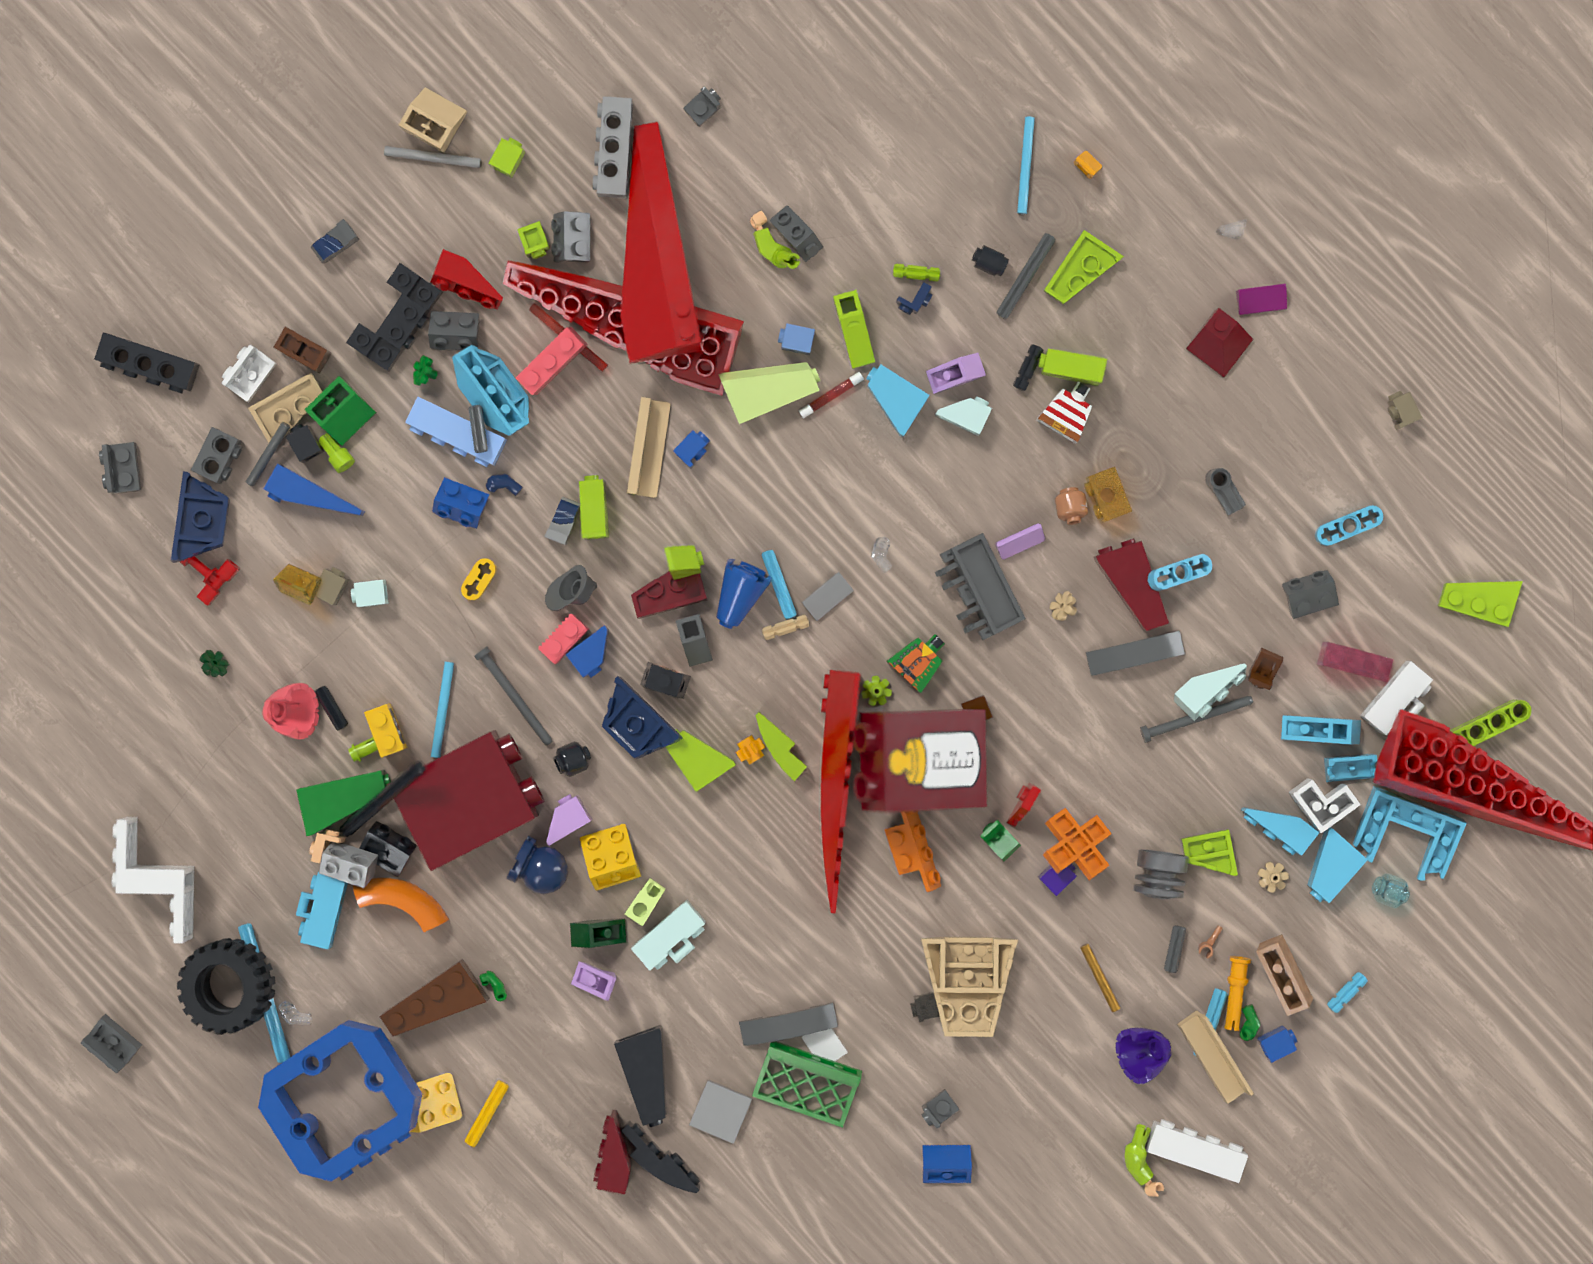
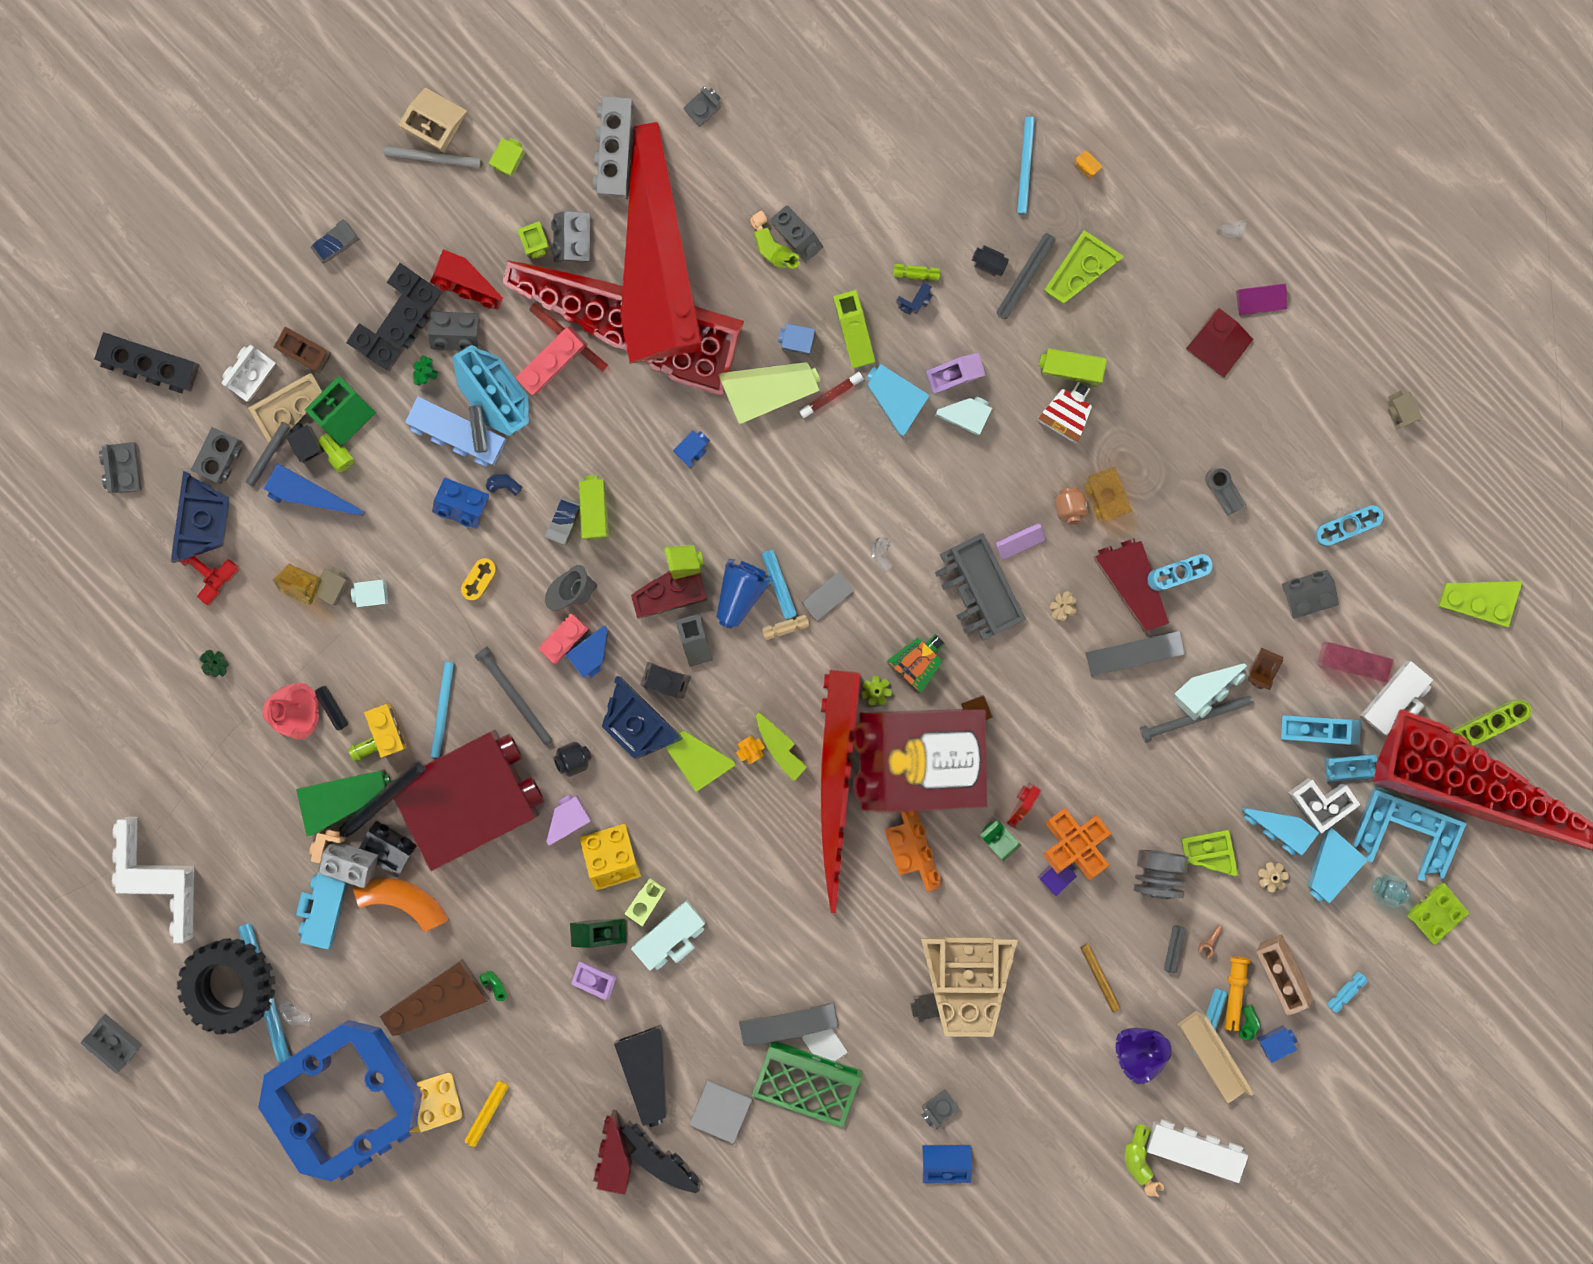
(540, 868): dark blue tile -> none
(648, 447): tan panel -> none
(1028, 367): black axle -> none
(1438, 913): none -> lime hinge

